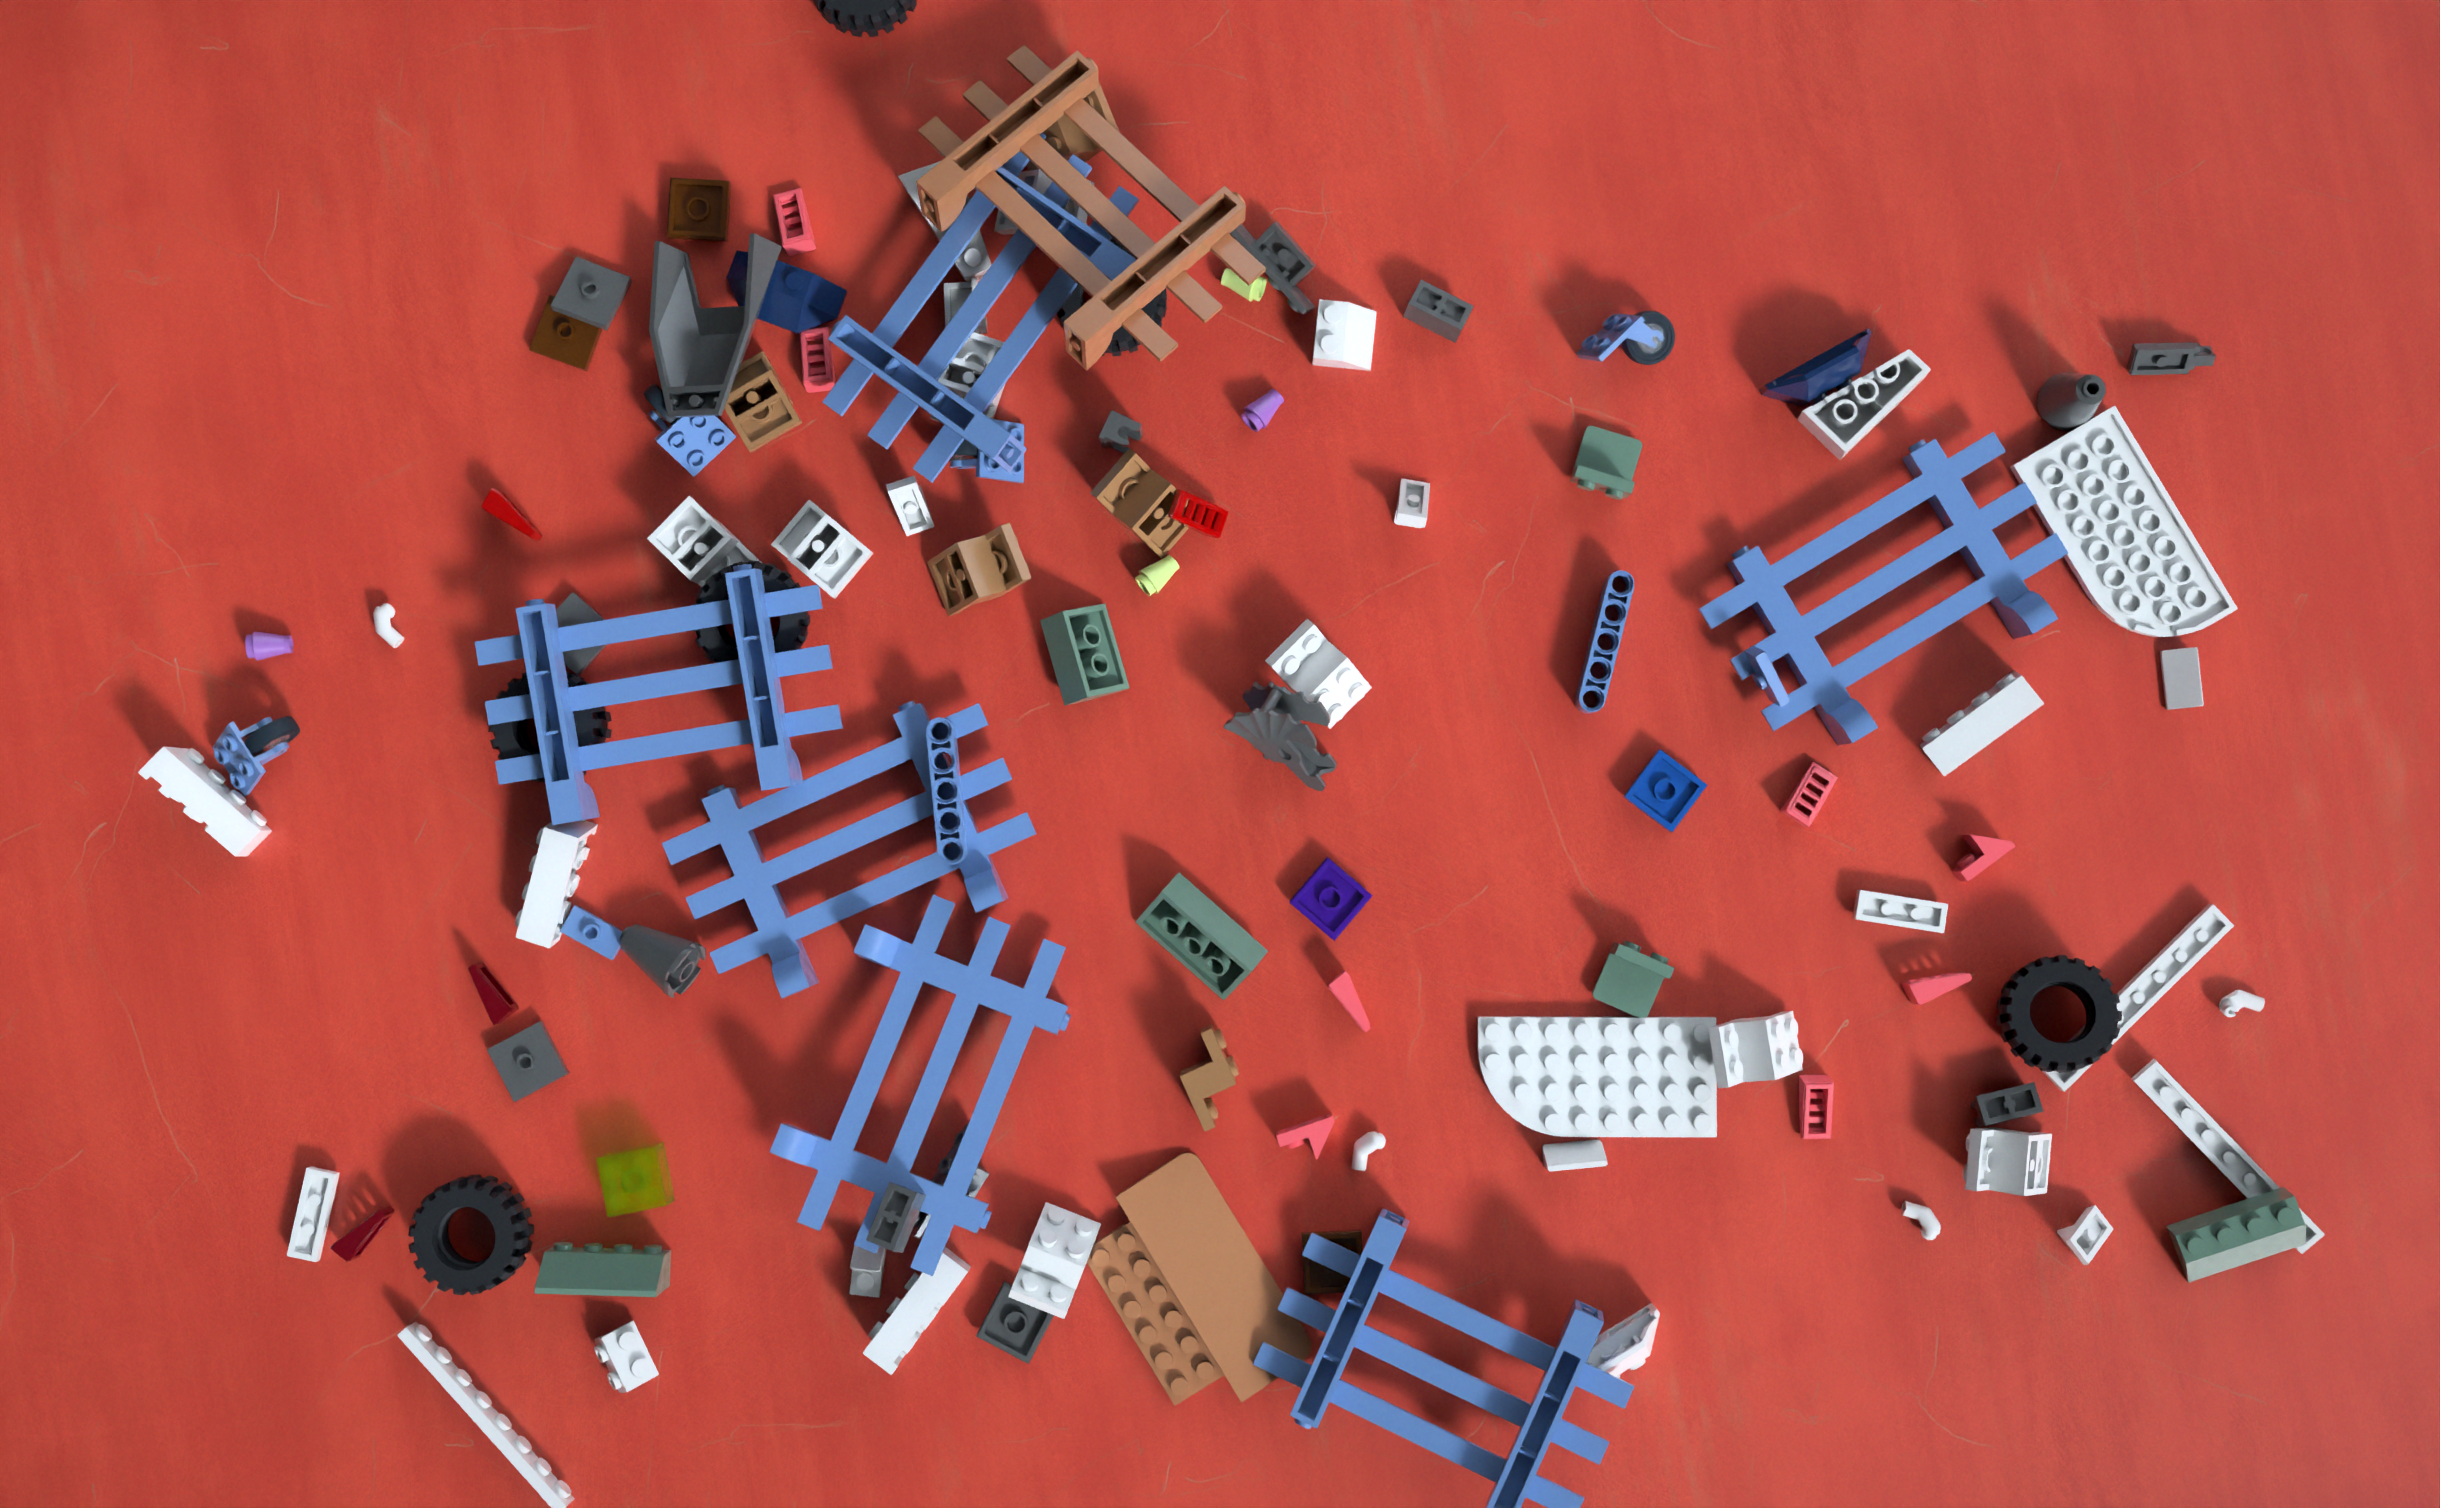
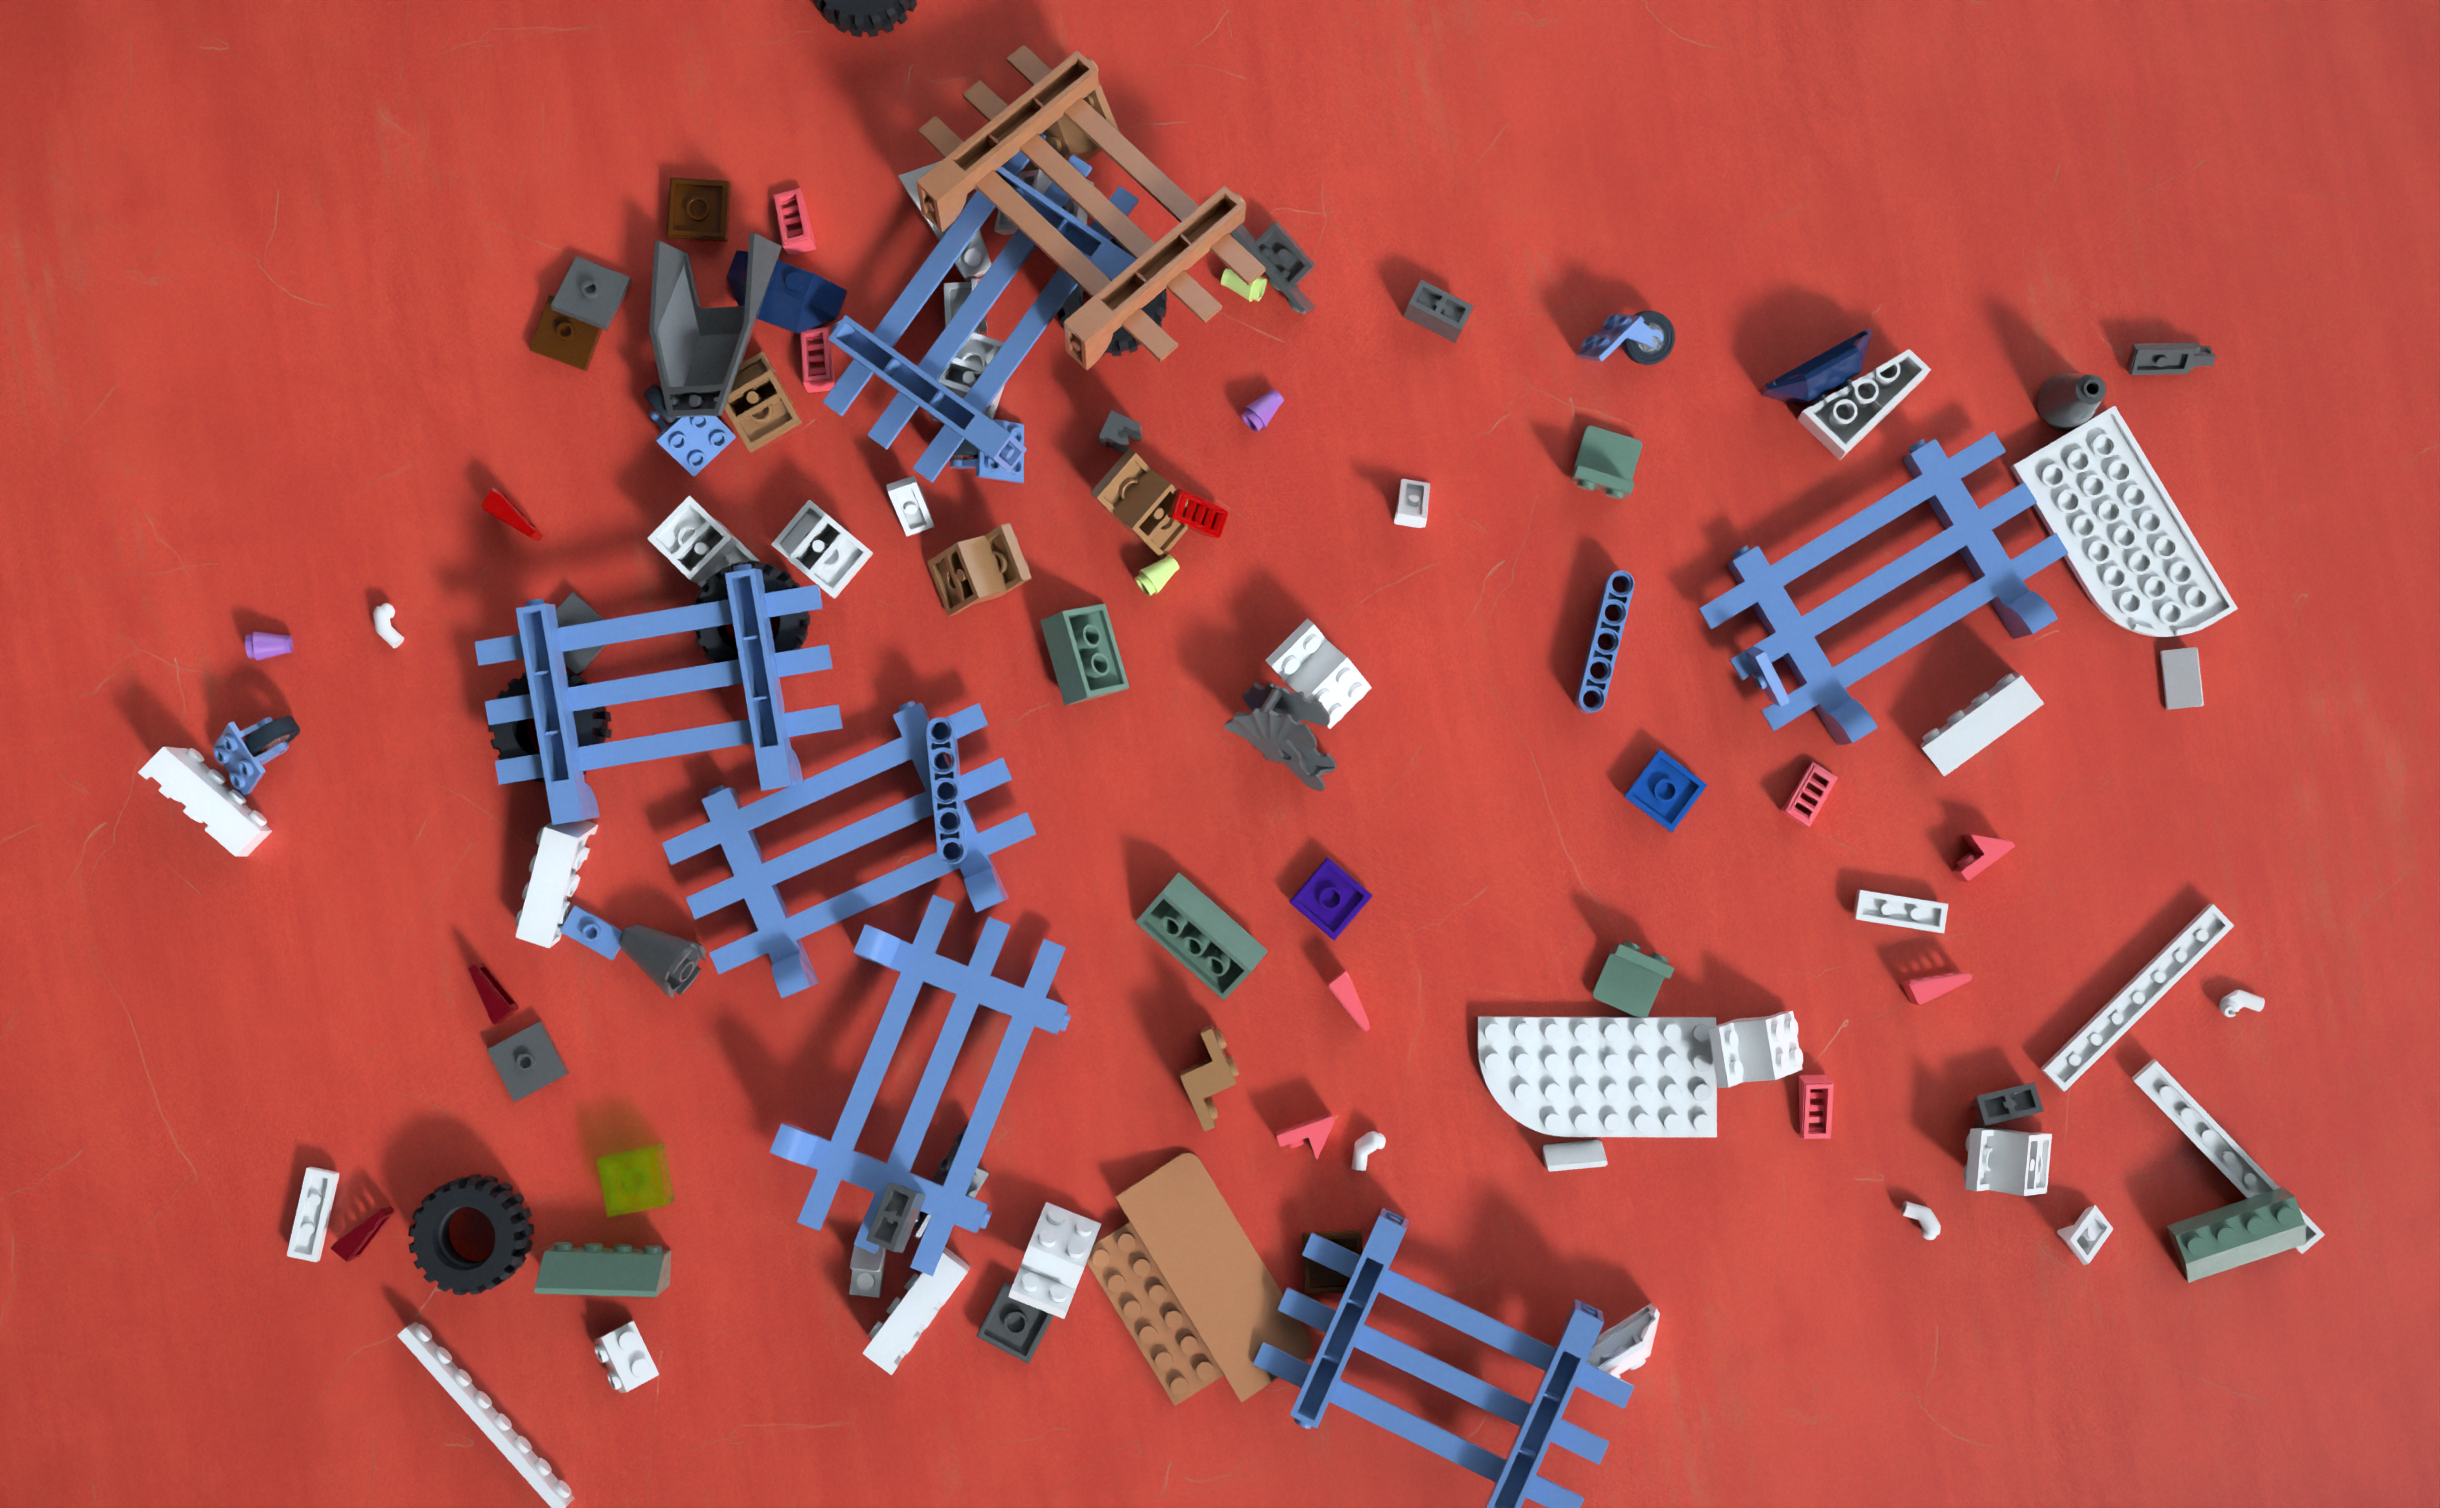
(1344, 335): white slope -> none
(2090, 988): black tyre -> none

